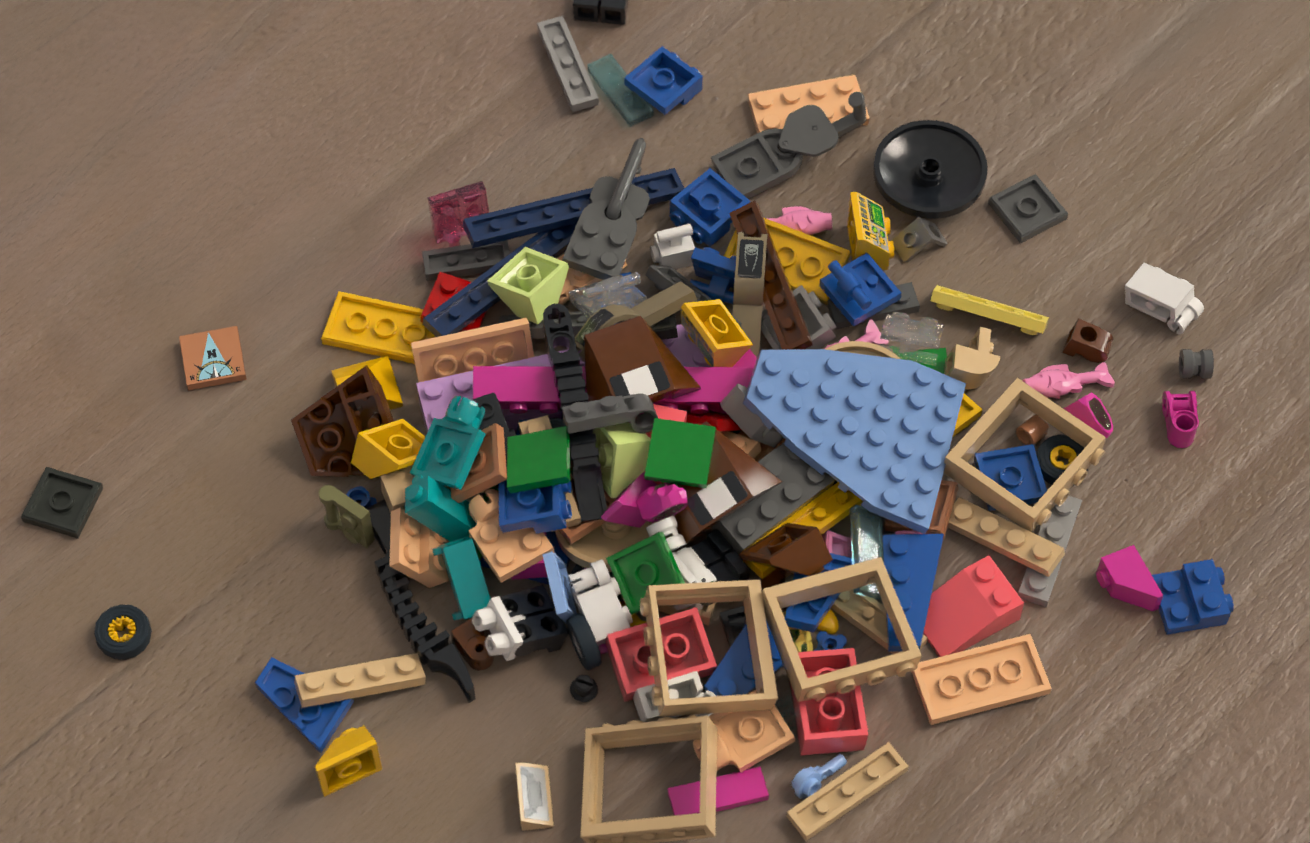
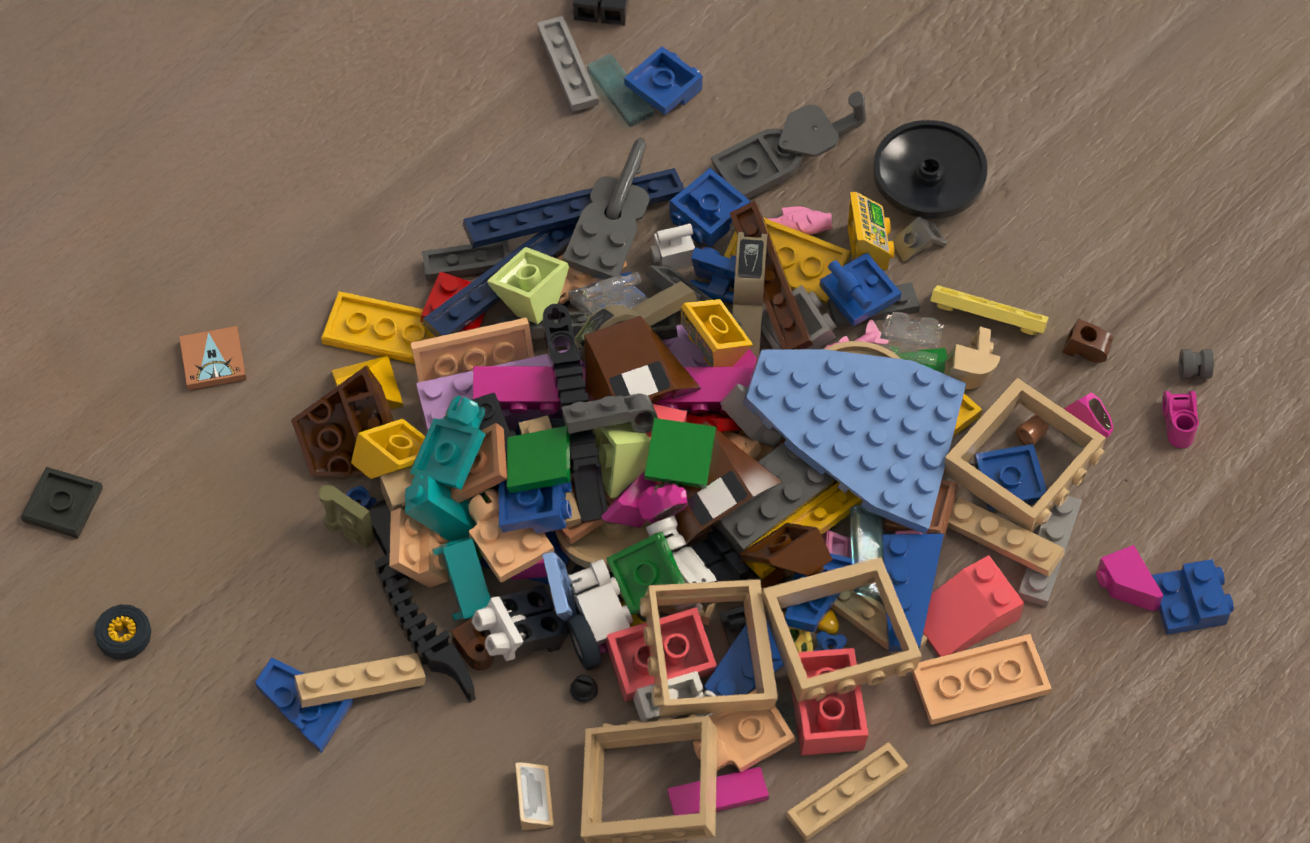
(348, 760): yellow slope -> none
(452, 207): clear pink plate -> none
(809, 779): light blue plate -> none
(831, 95): light nougat plate -> none
(1028, 208): dark grey tile -> none
(1048, 455): black bush -> none
(1059, 381): bright pink animal -> none
(1163, 297): white hinge -> none

